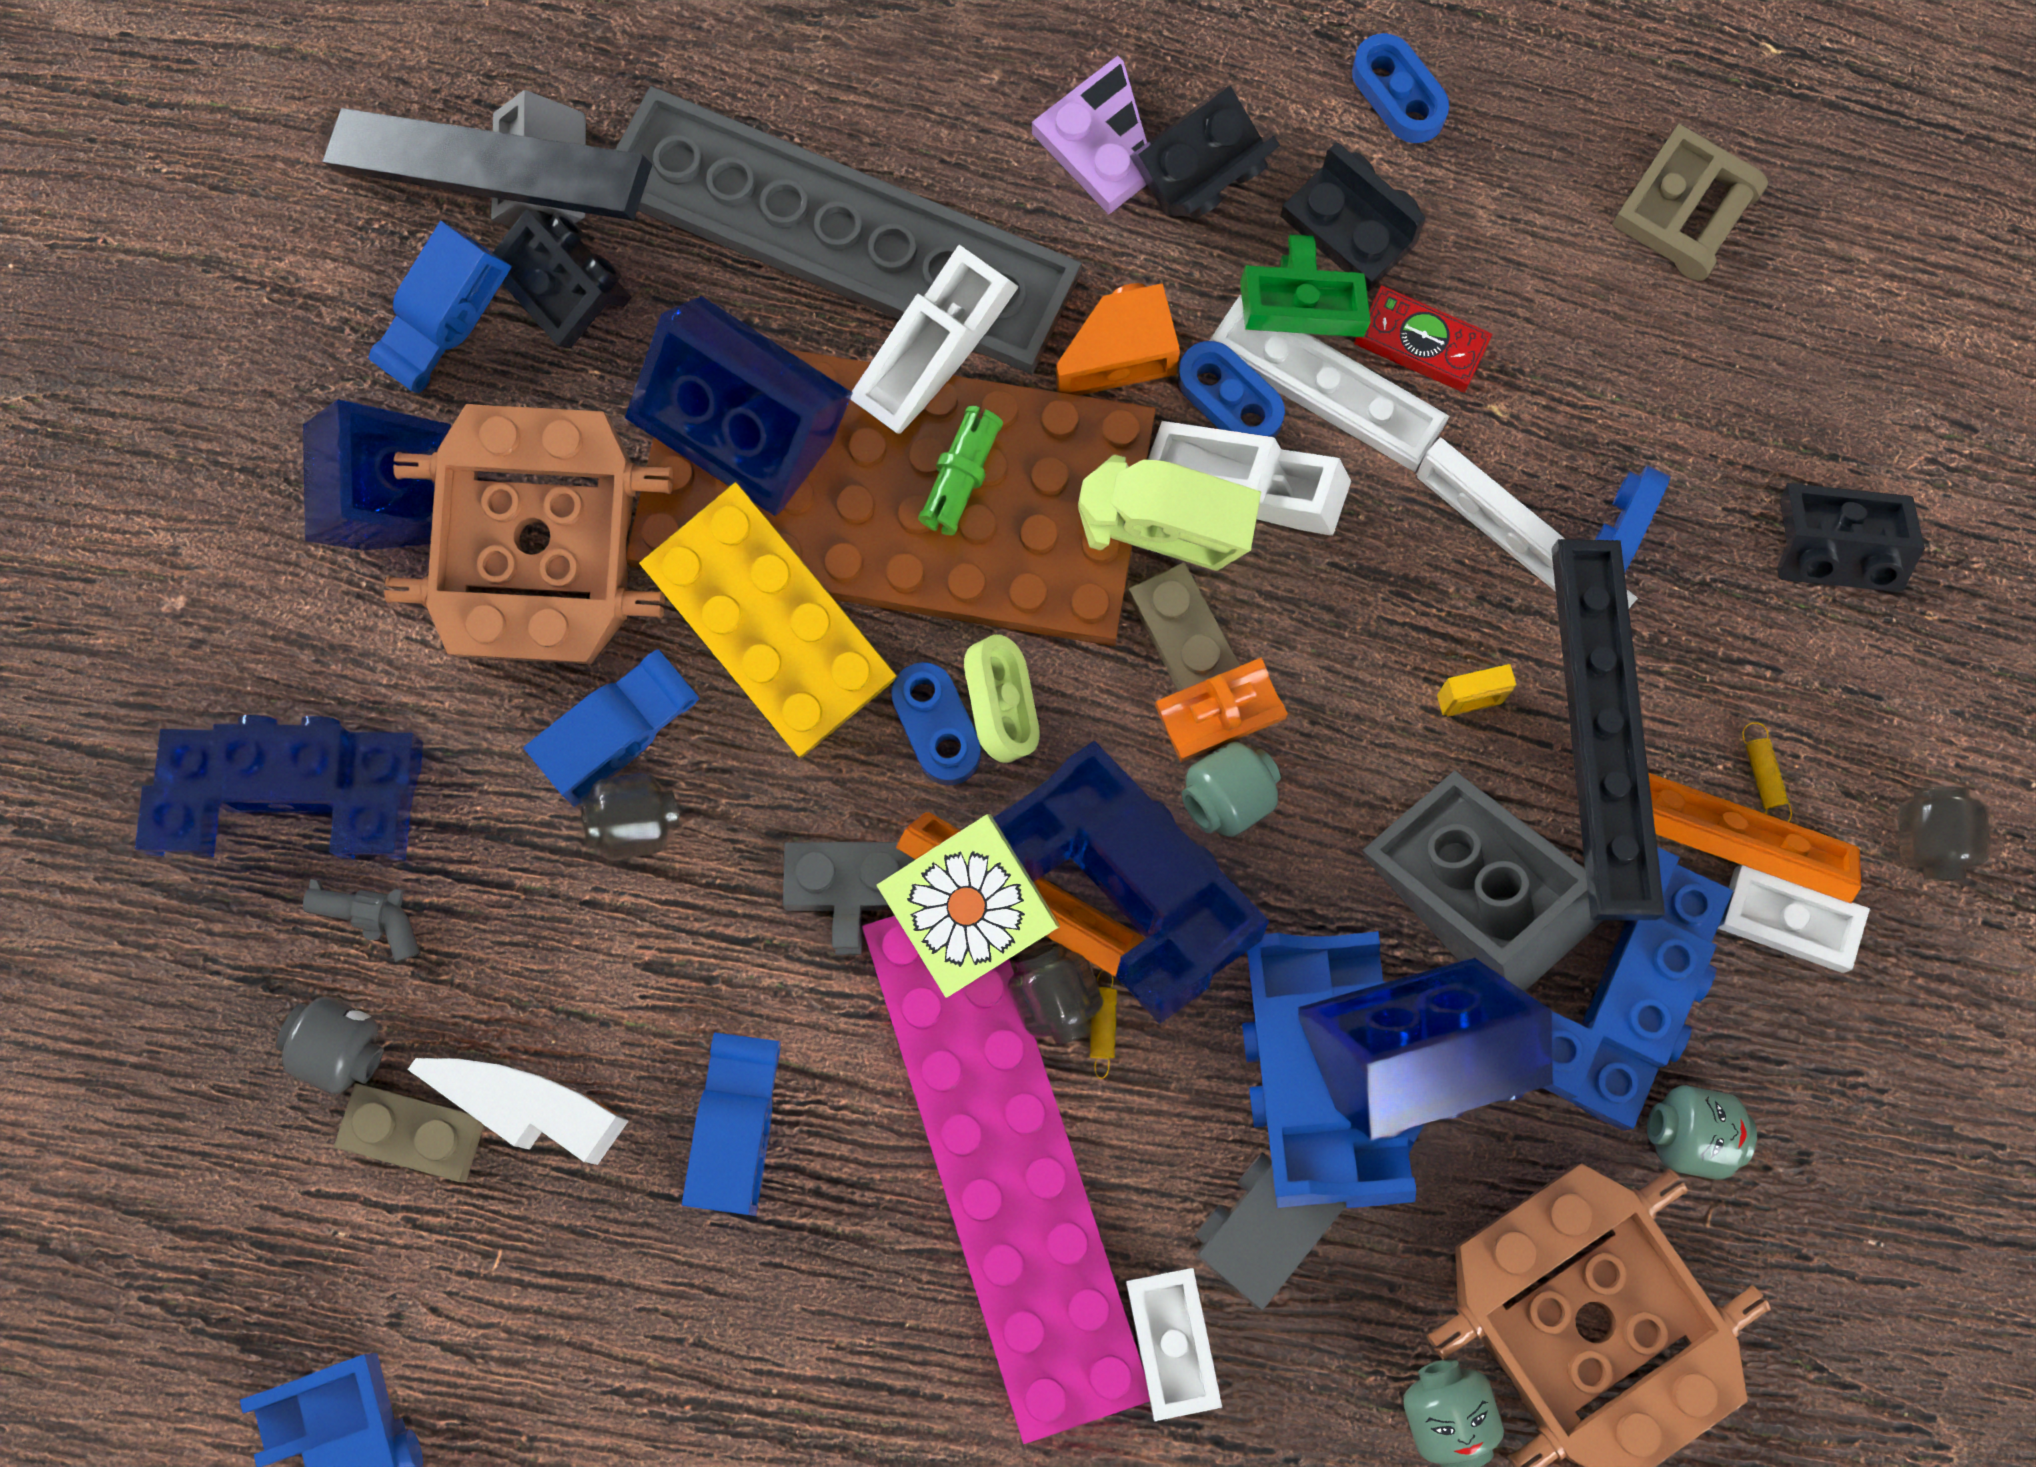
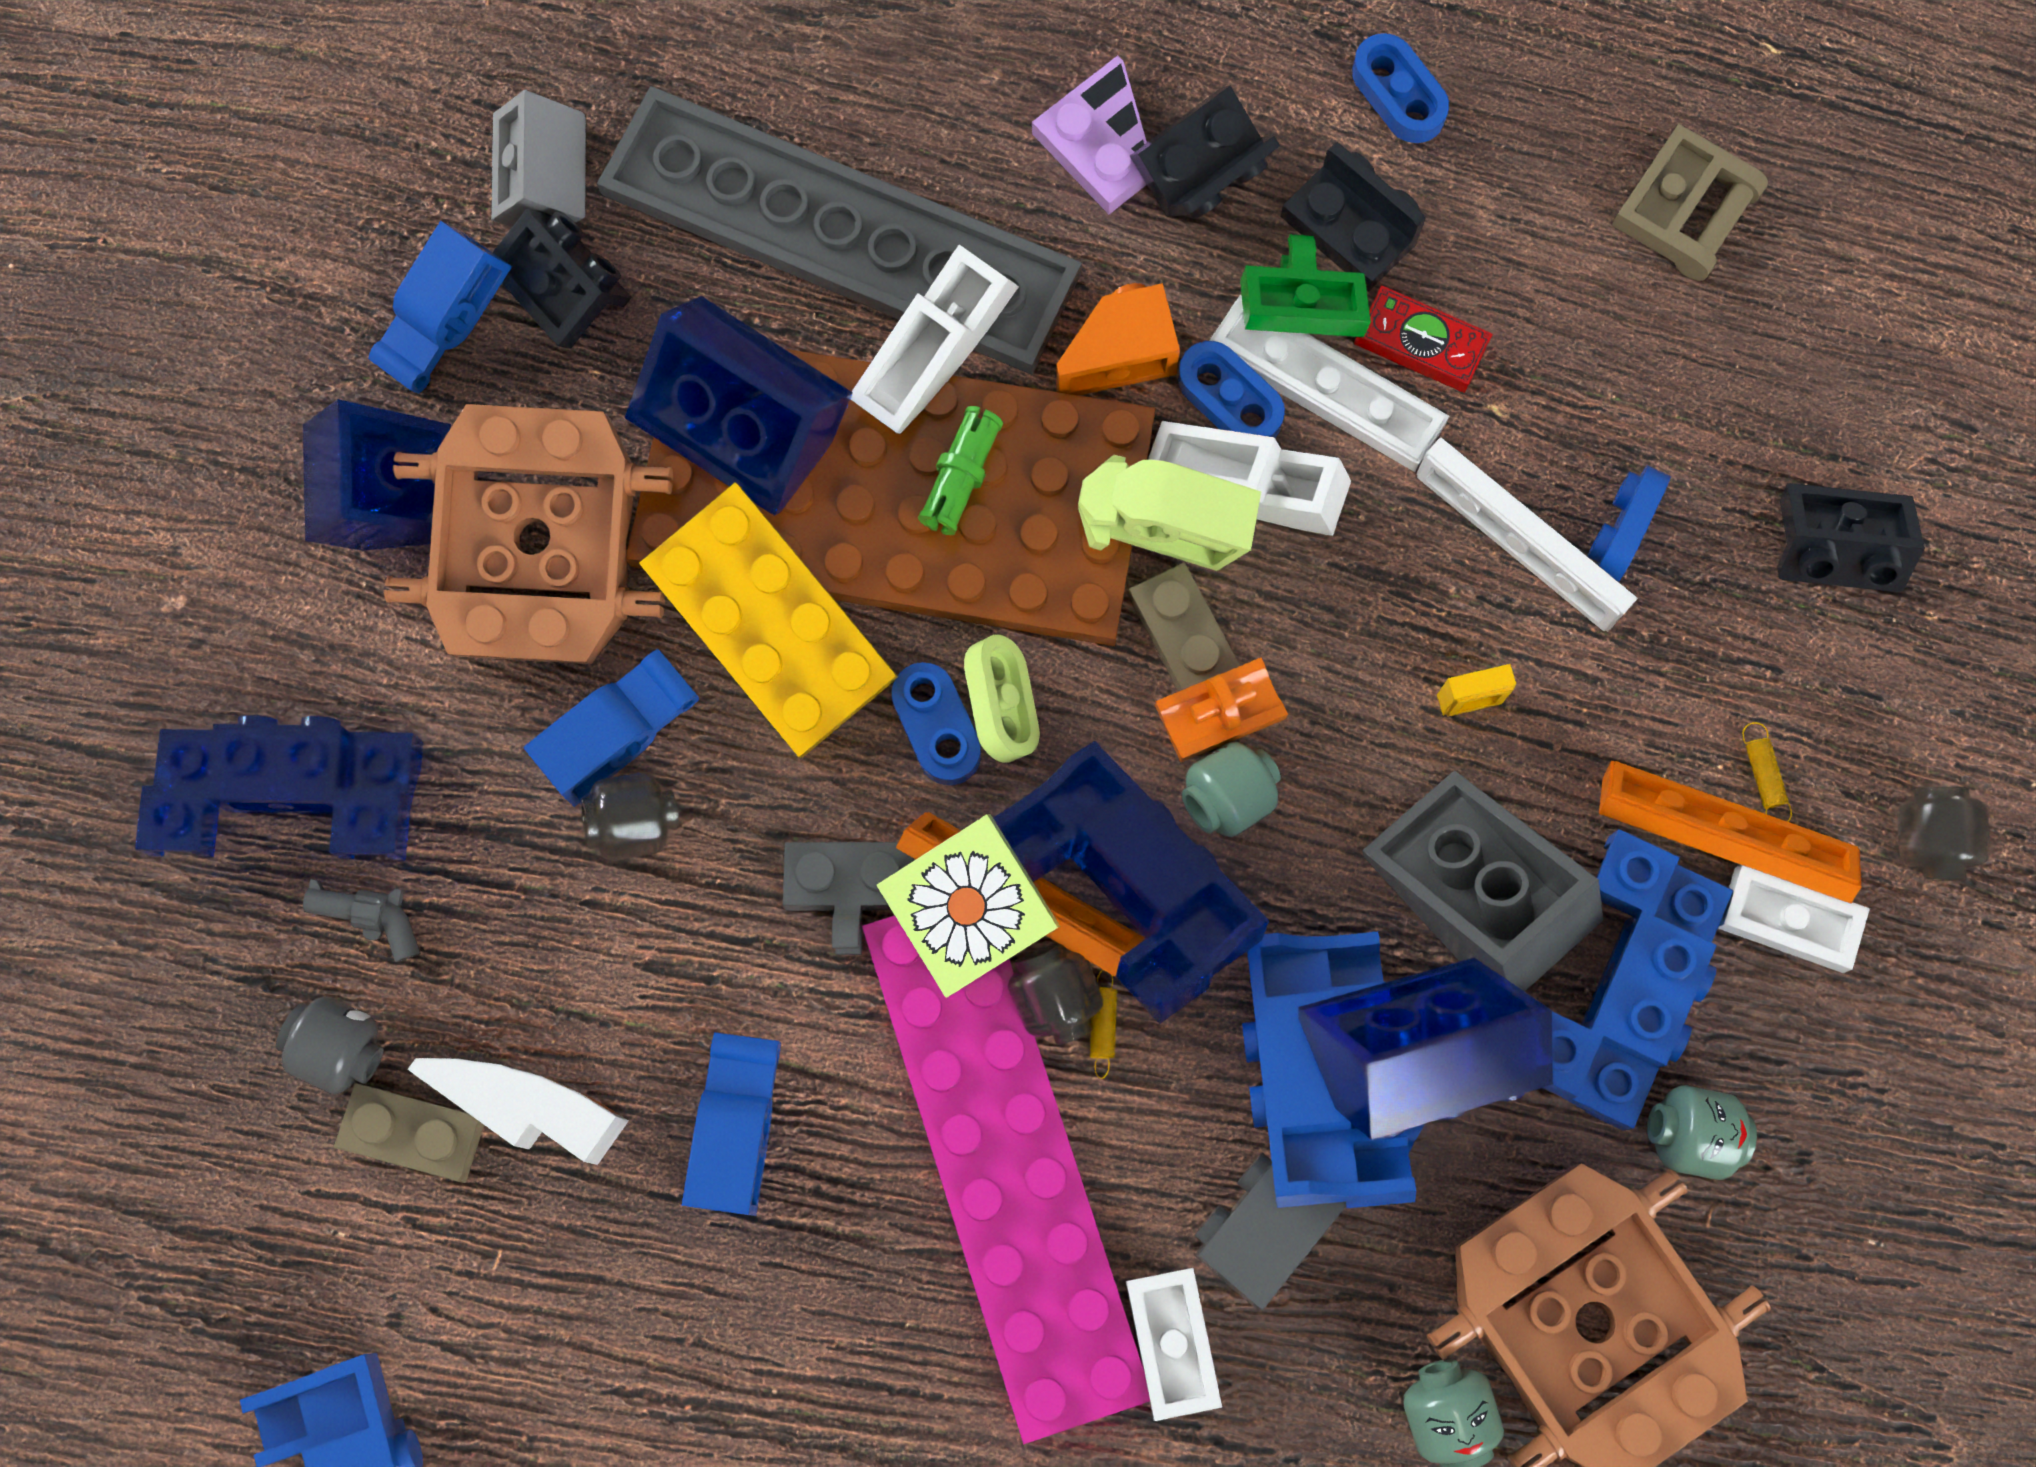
(489, 163): tile -> none
(1607, 731): black tile -> none

